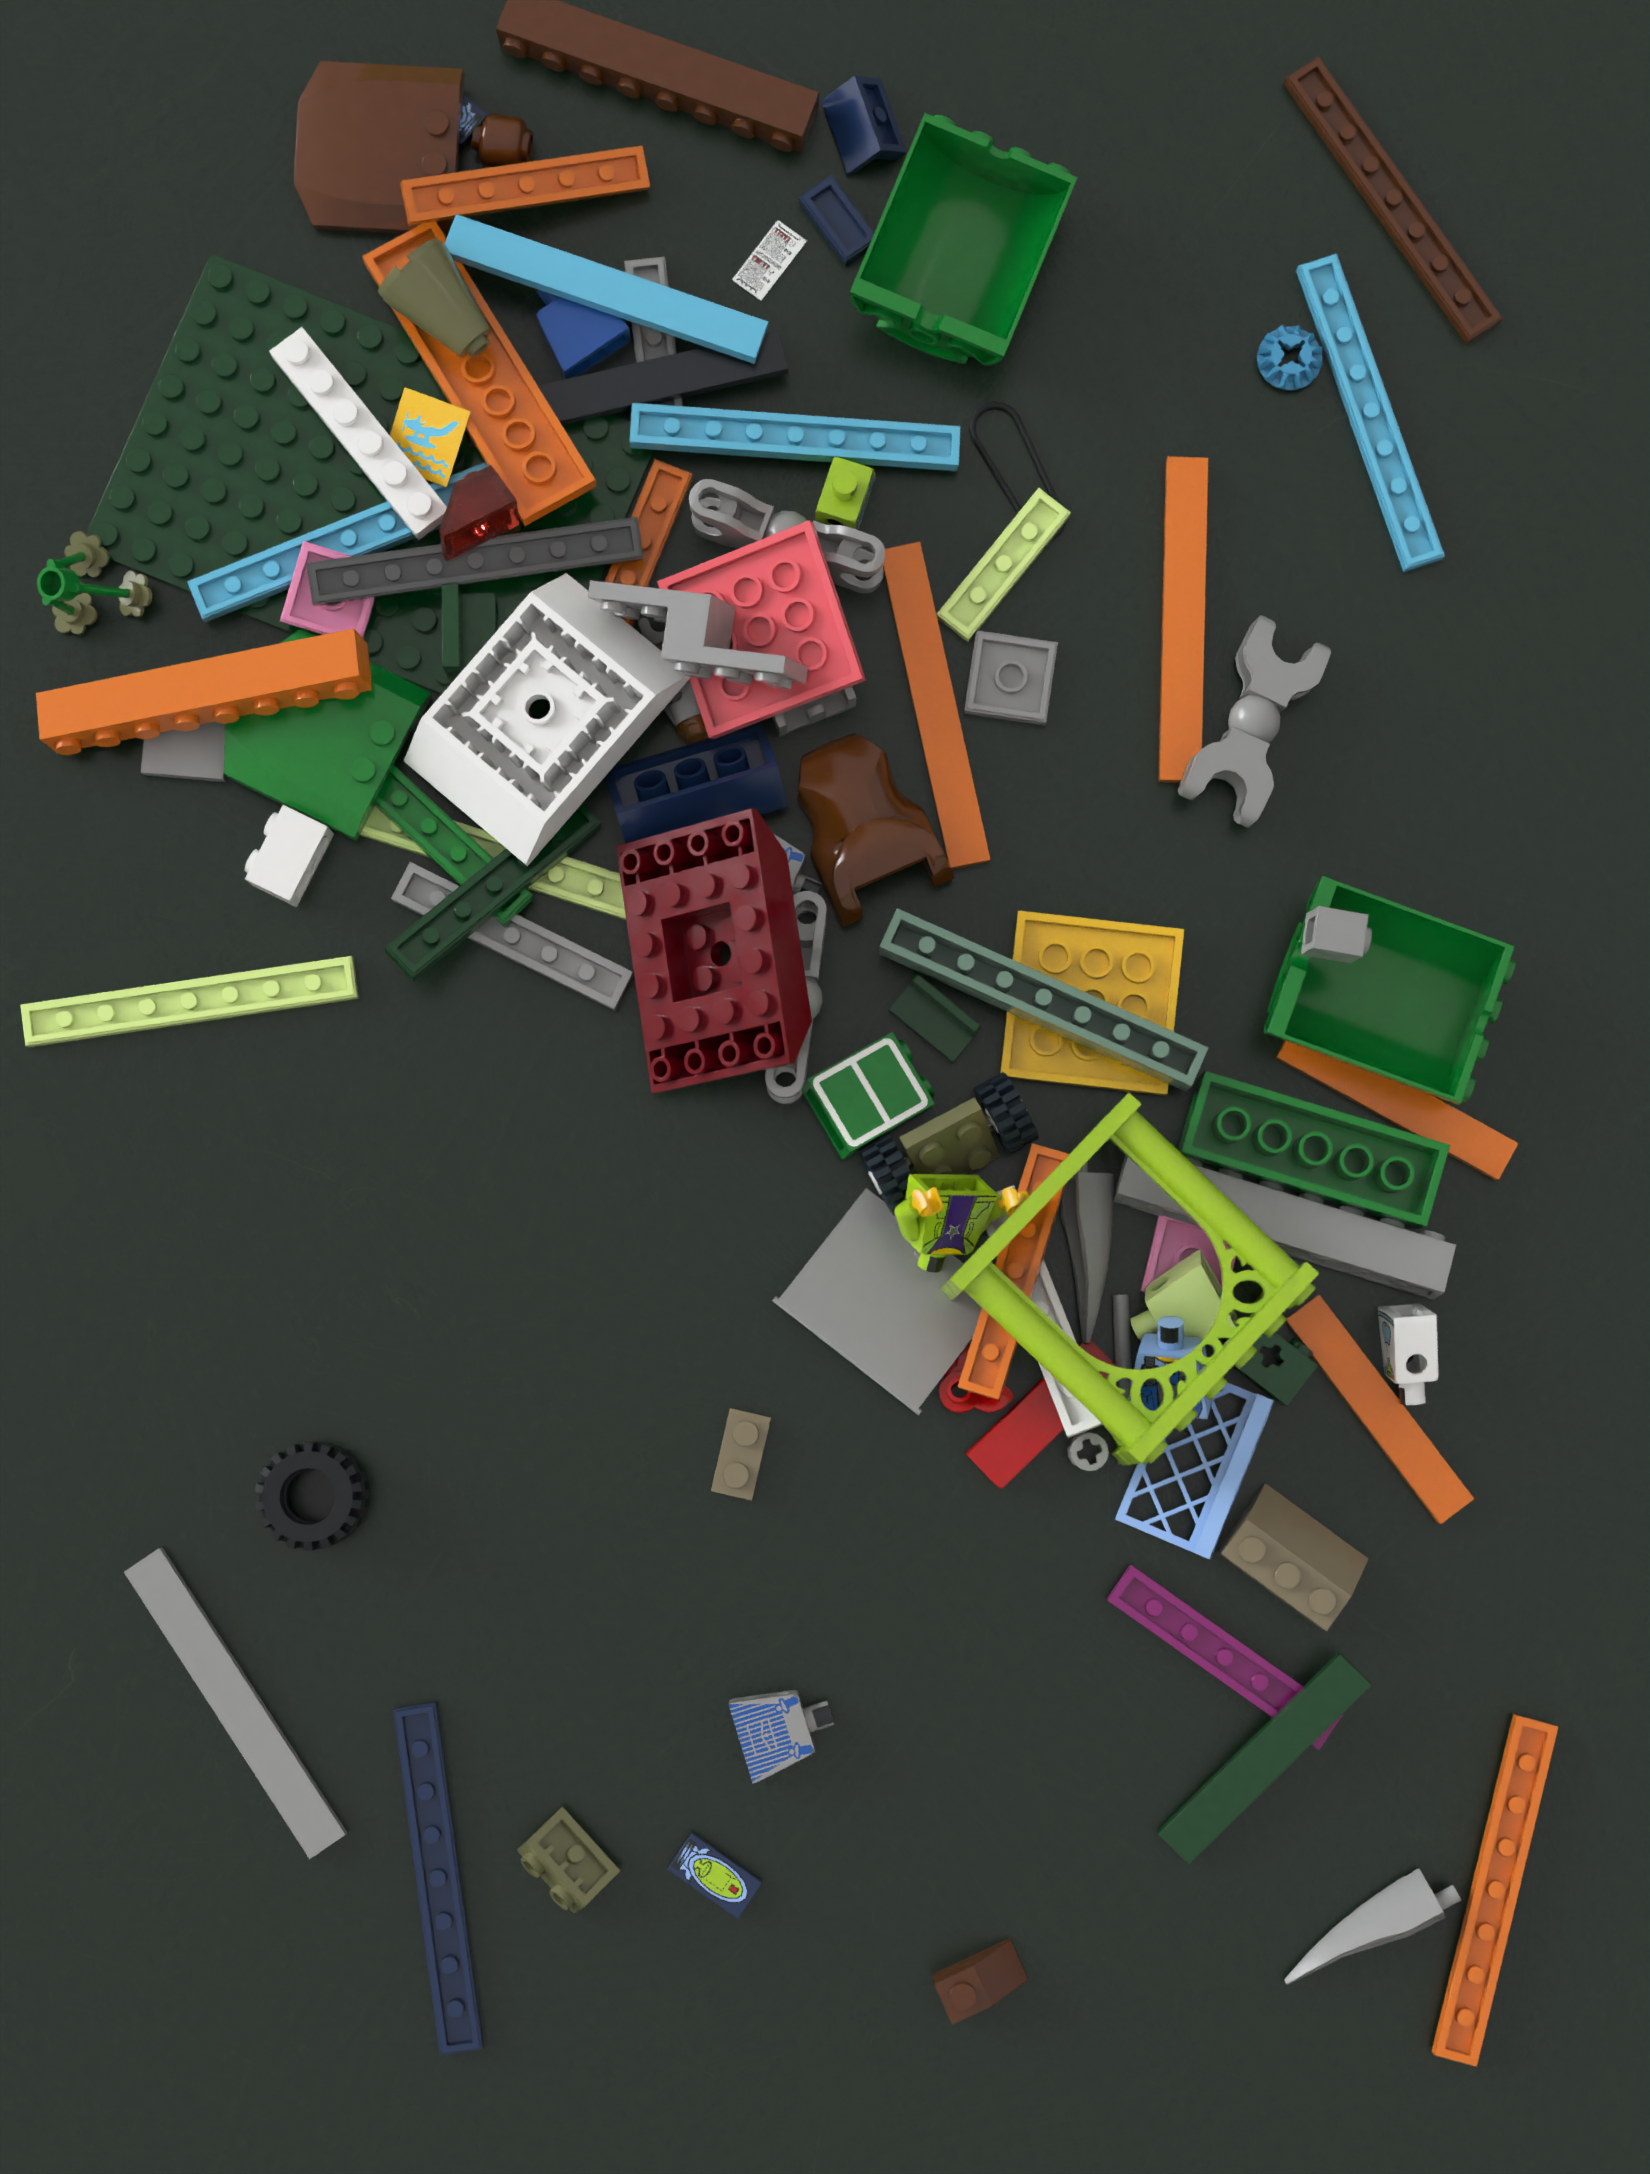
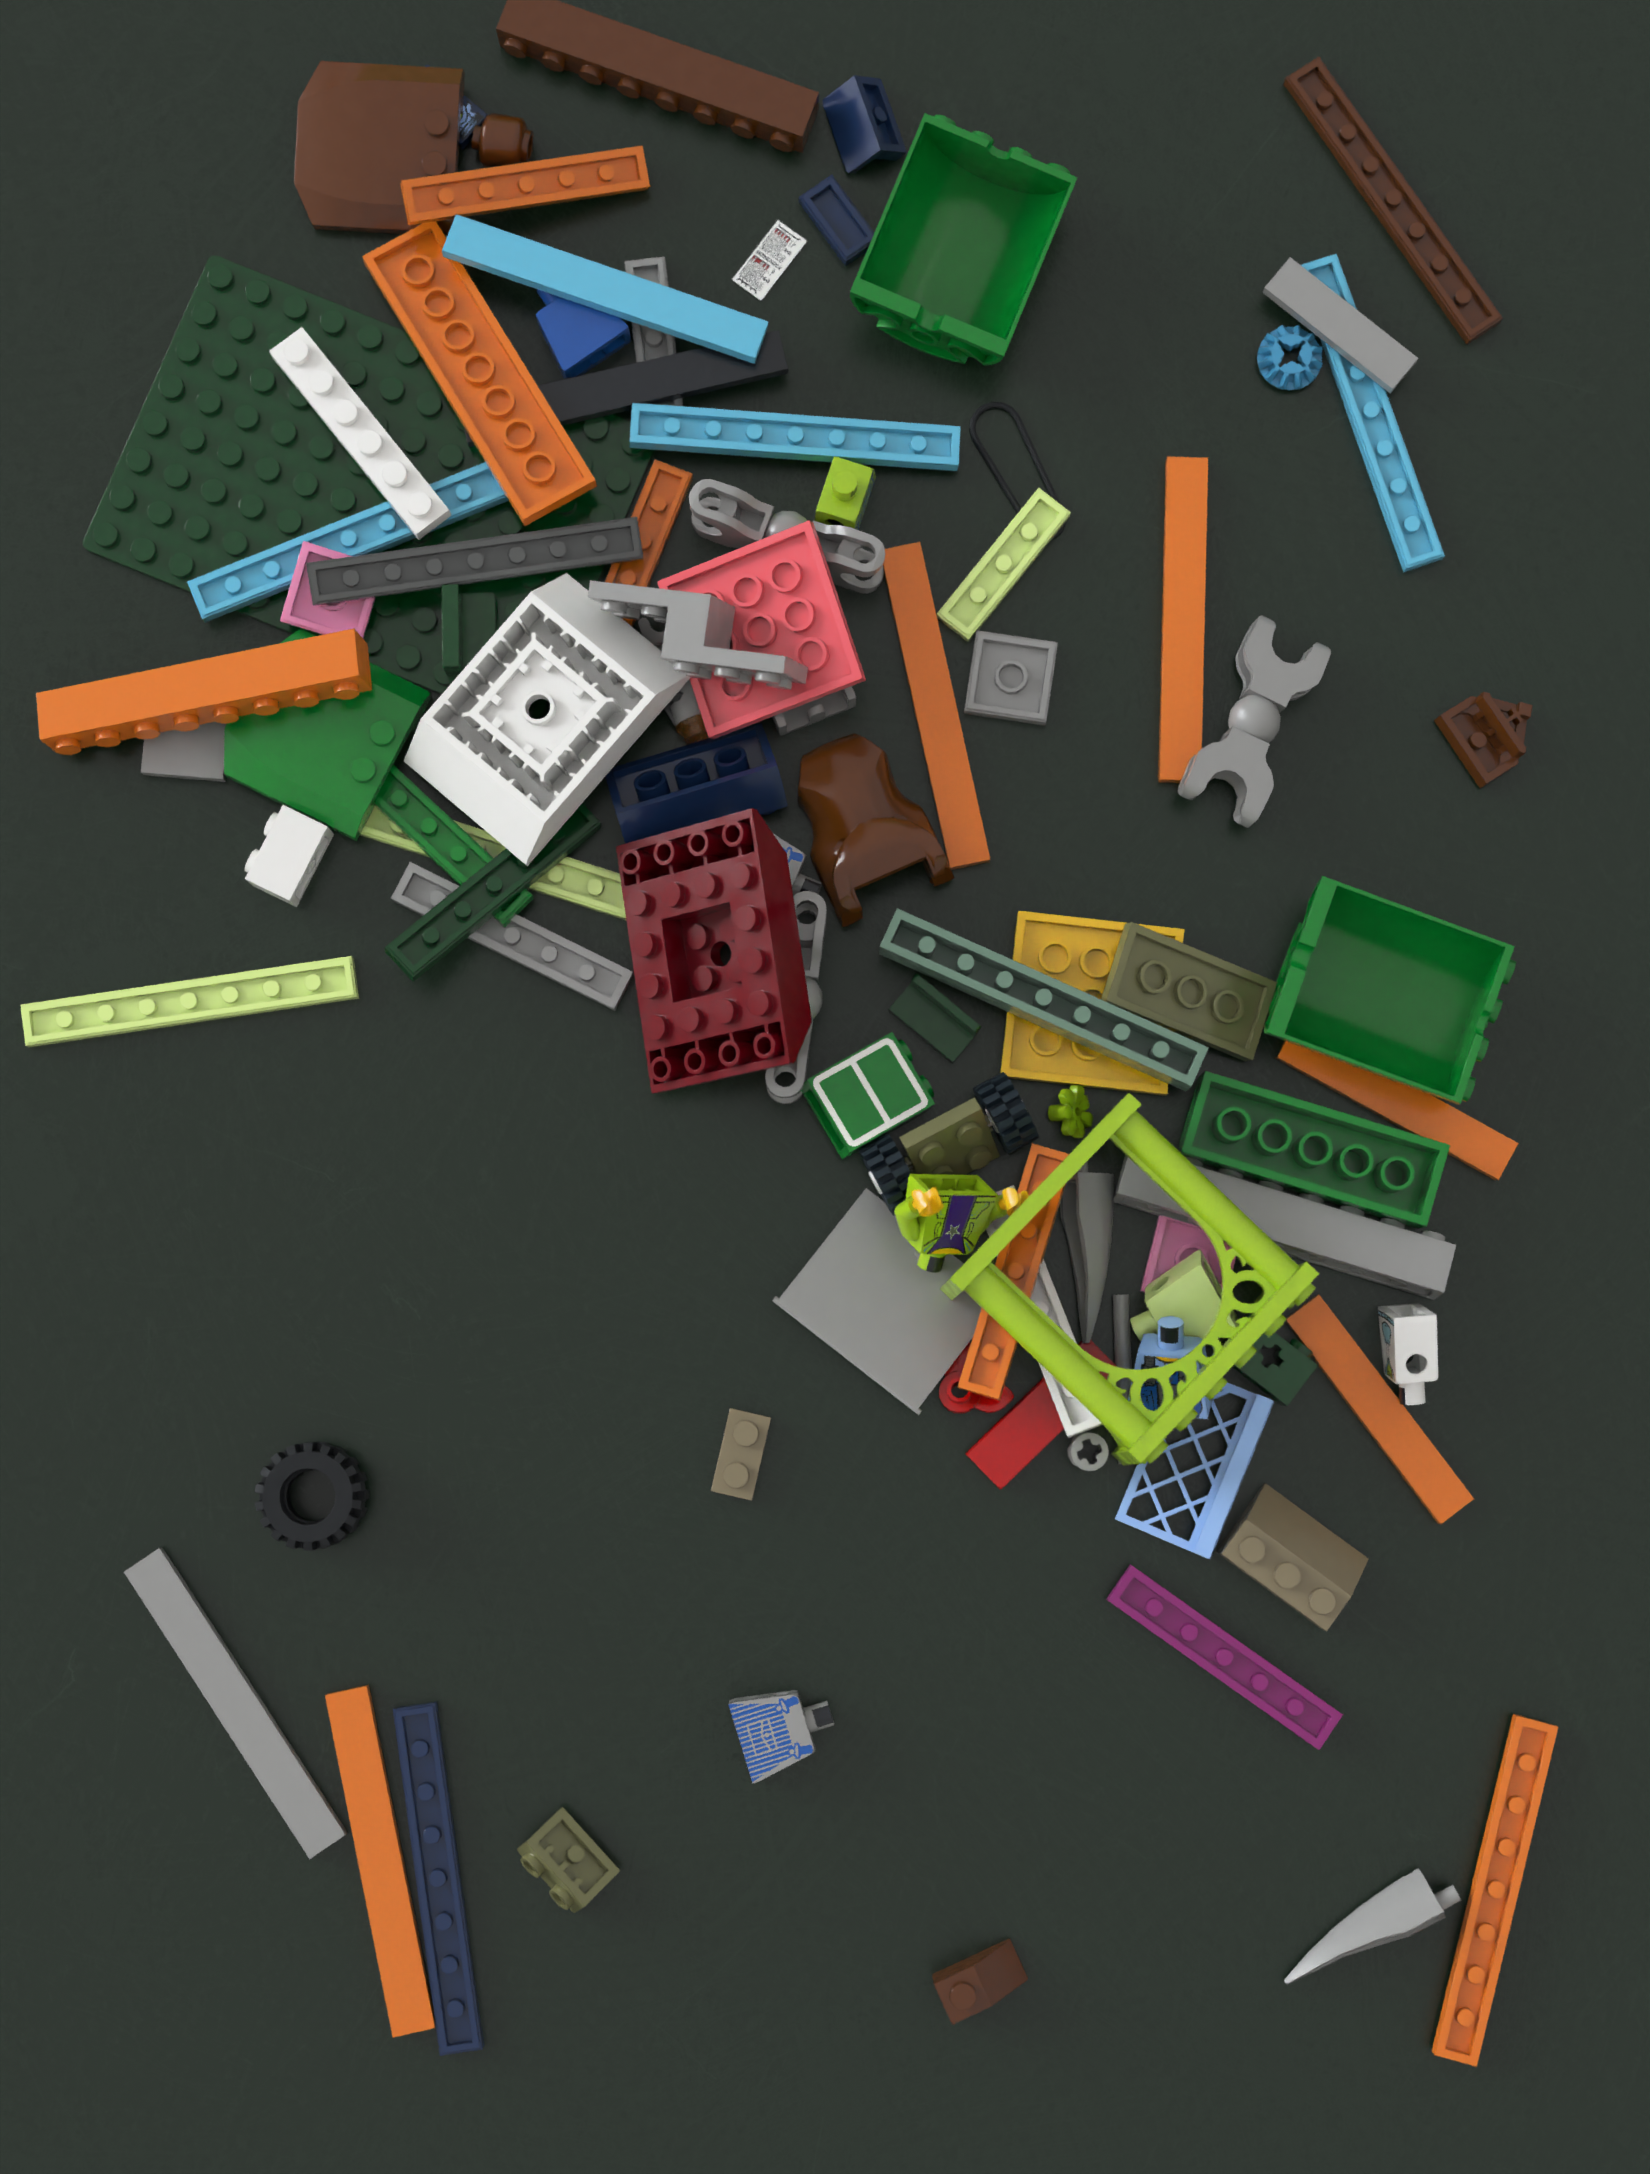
(62, 586): olive plant -> none
(380, 1861): none -> orange tile
(429, 434): yellow sticker -> none
(437, 299): olive cone -> none
(477, 512): clear red slope -> none
(714, 1875): tile -> none
(1072, 1111): none -> lime plant
(1189, 991): none -> olive plate
(1264, 1757): dark green tile -> none
(1336, 935): light grey brick -> none
(1340, 325): none -> light grey tile
(1486, 735): none -> reddish brown slope

